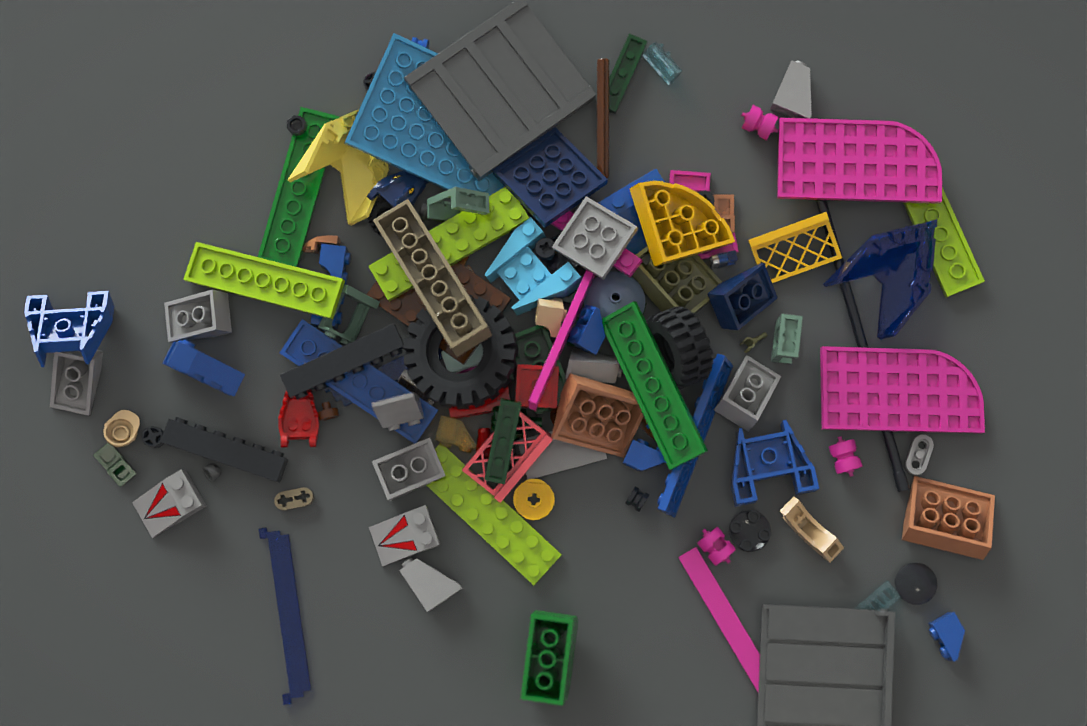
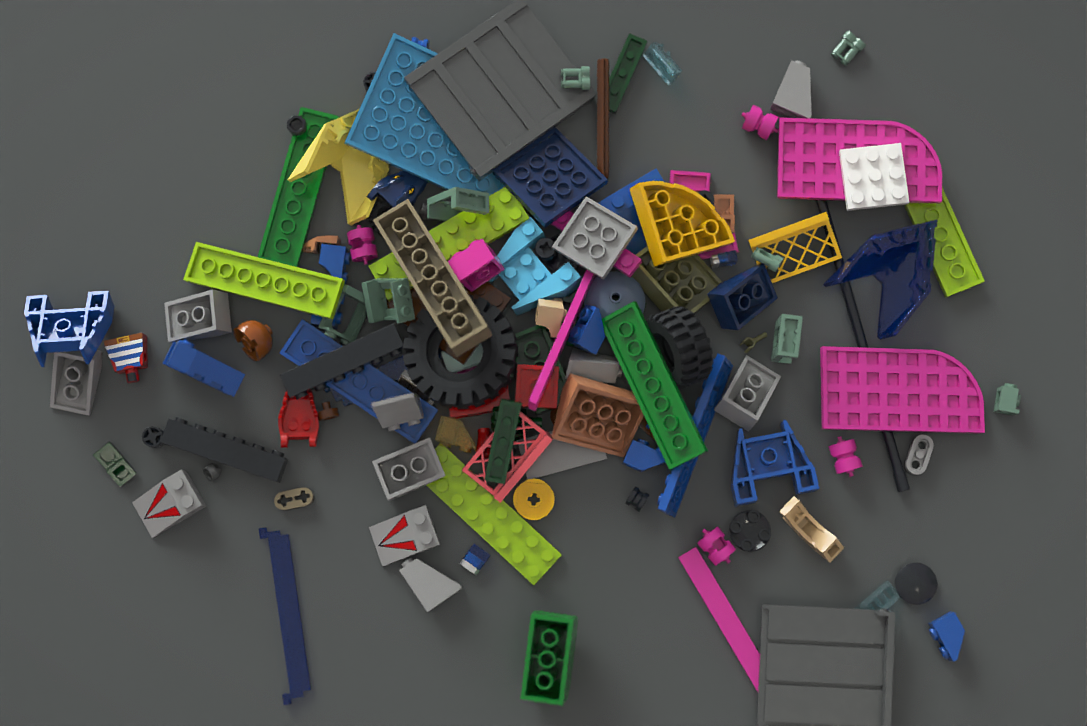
(121, 428): tan hat -> none
(128, 355): none -> torso
(255, 338): none -> dark orange cylinder
(362, 245): none -> dark pink wheel
(376, 300): none -> sand green panel
(475, 559): none -> clear blue piece
(476, 264): none -> dark pink brick
(583, 78): none -> sand green piece
(767, 258): none -> sand green piece
(851, 41): none -> sand green piece
(874, 176): none -> white plate
(949, 518): nougat slope -> none
(1007, 400): none -> sand green brick

